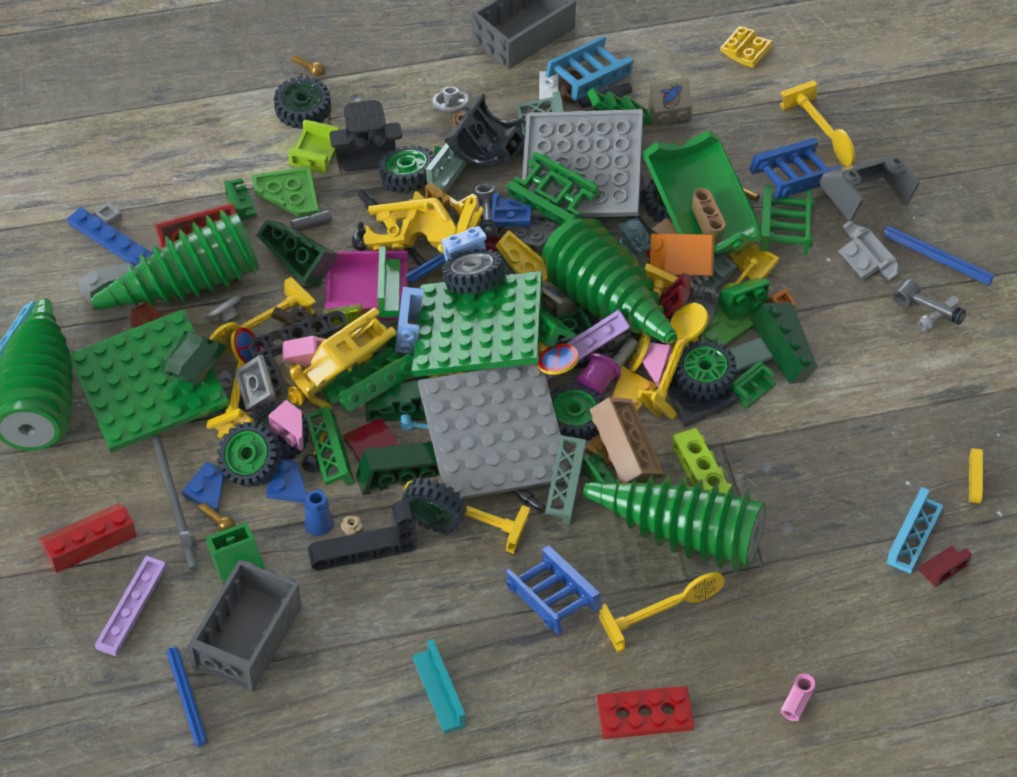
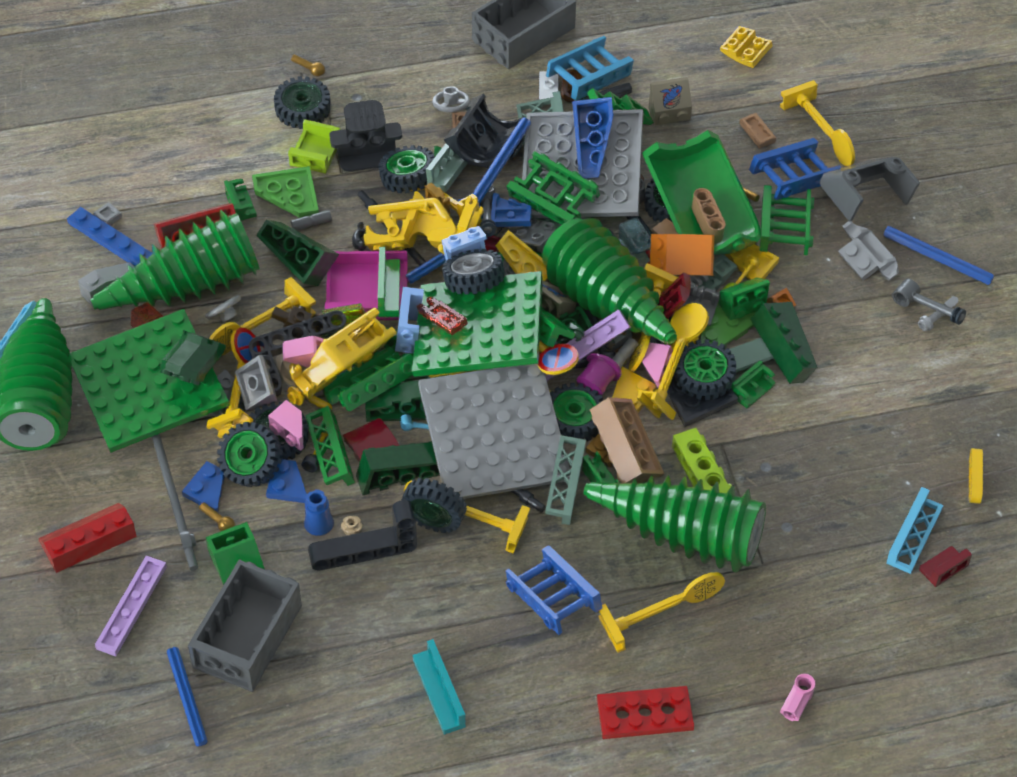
(442, 315): none -> clear red hinge
(501, 158): none -> blue axle
(579, 332): none -> dark green arm
(592, 129): none -> blue wedge
(757, 130): none -> medium nougat plate

